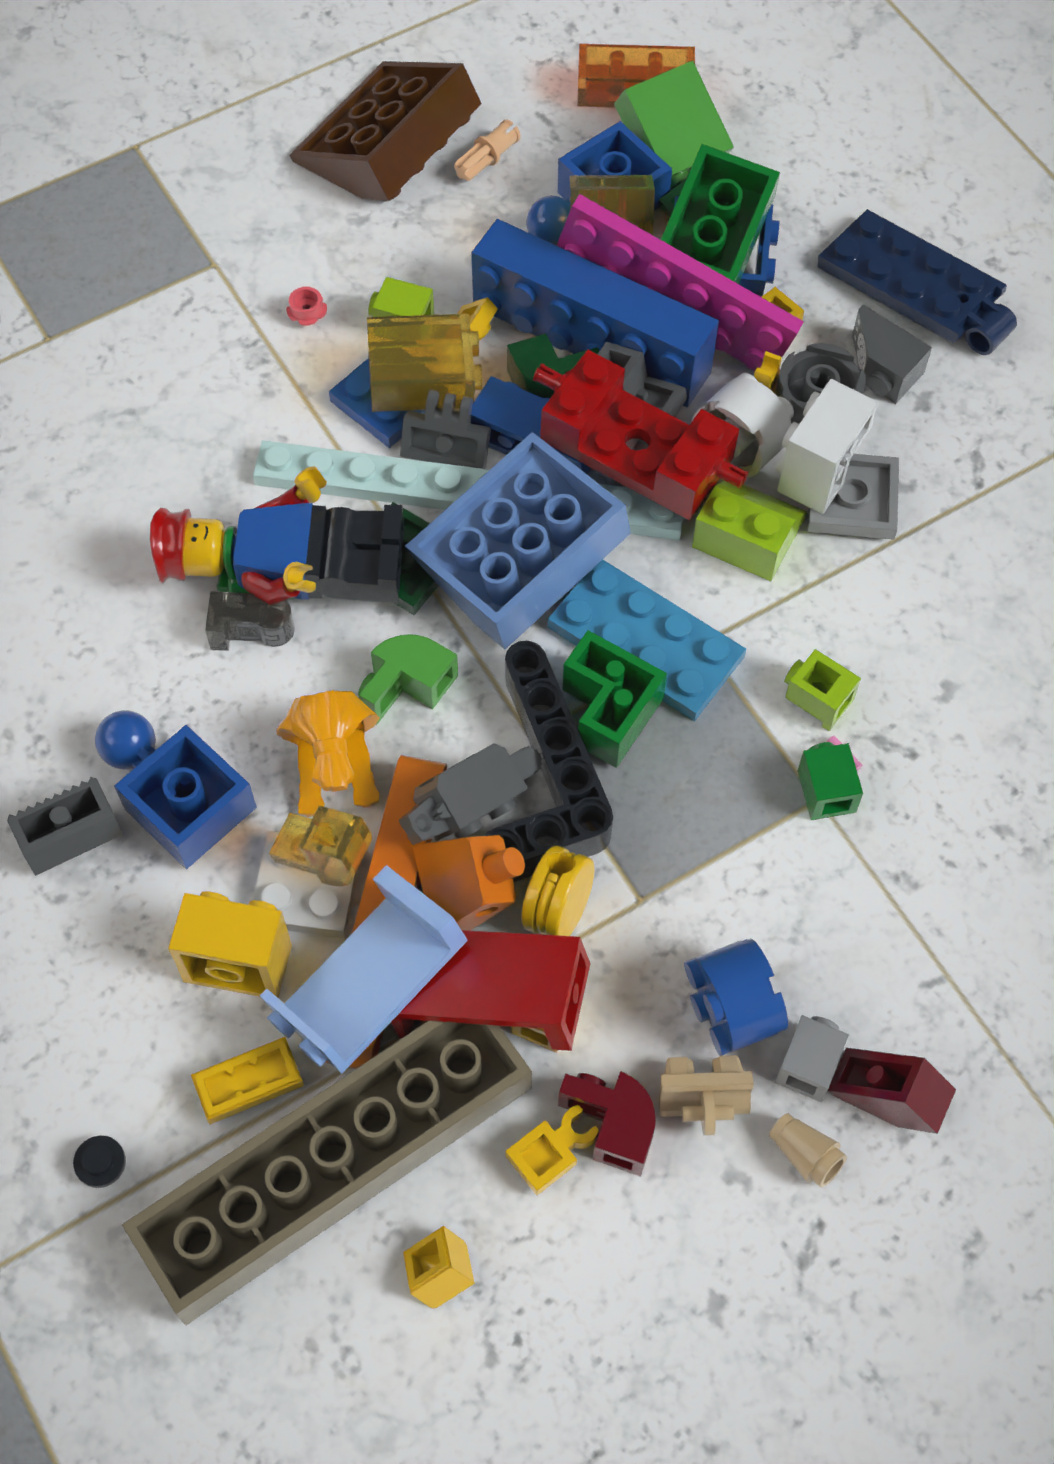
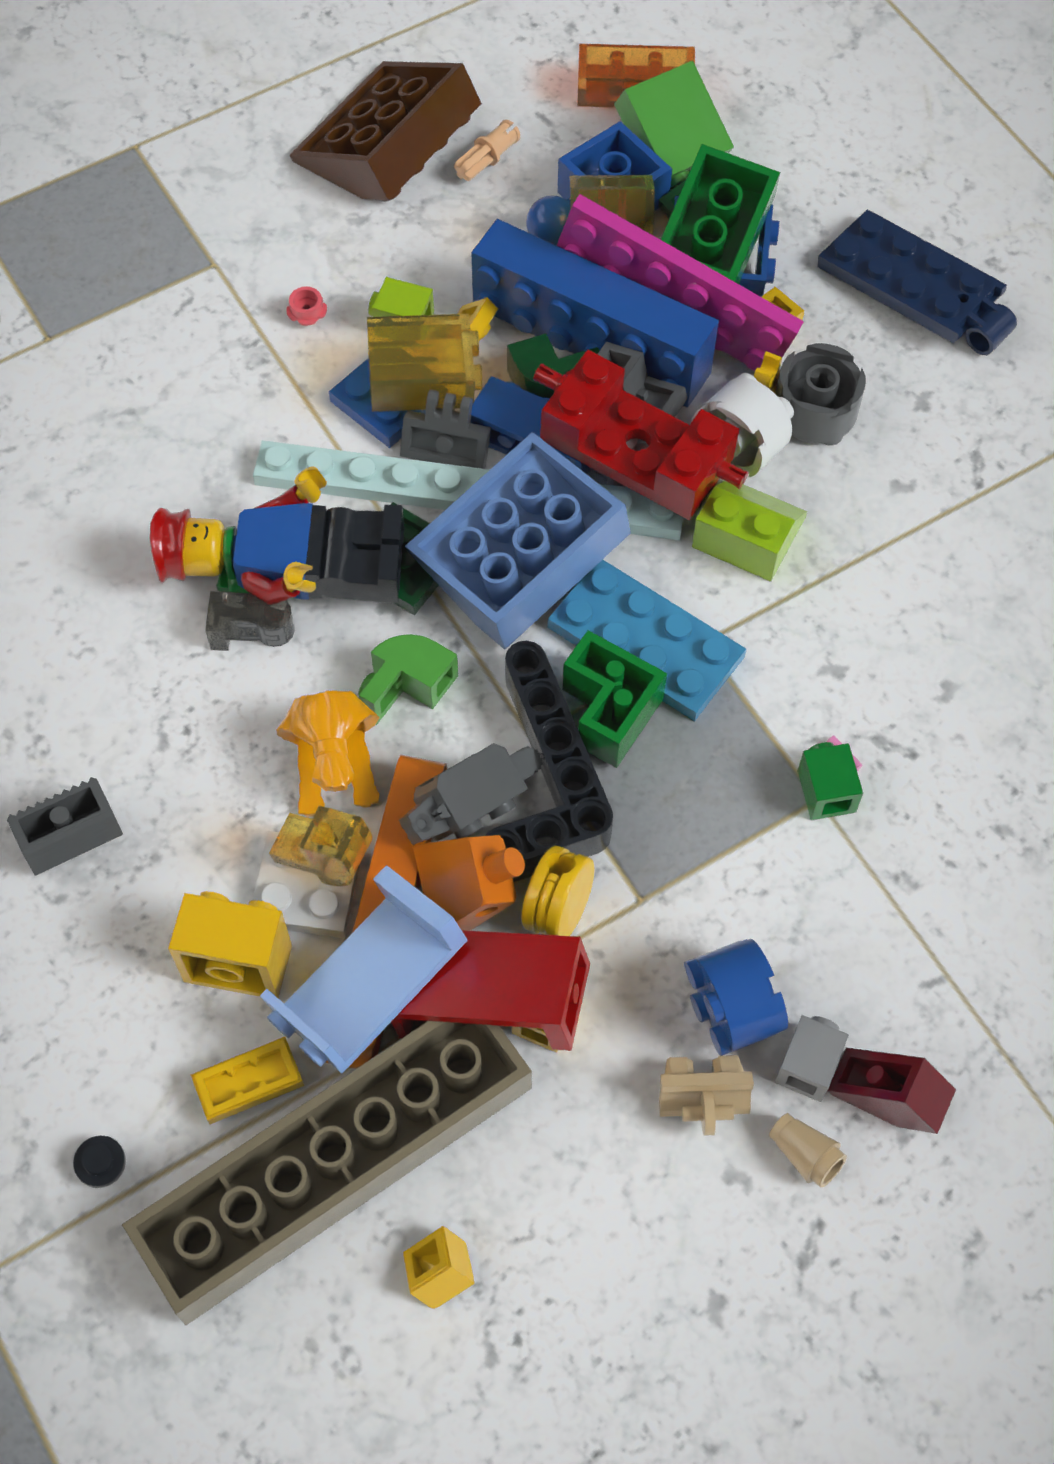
(177, 792): blue brick -> none
(546, 1154): yellow plate -> none
(625, 1113): dark red brick -> none
(821, 687): lime brick -> none
(823, 444): white brick -> none
(865, 502): light grey plate -> none
(888, 354): dark grey slope -> none

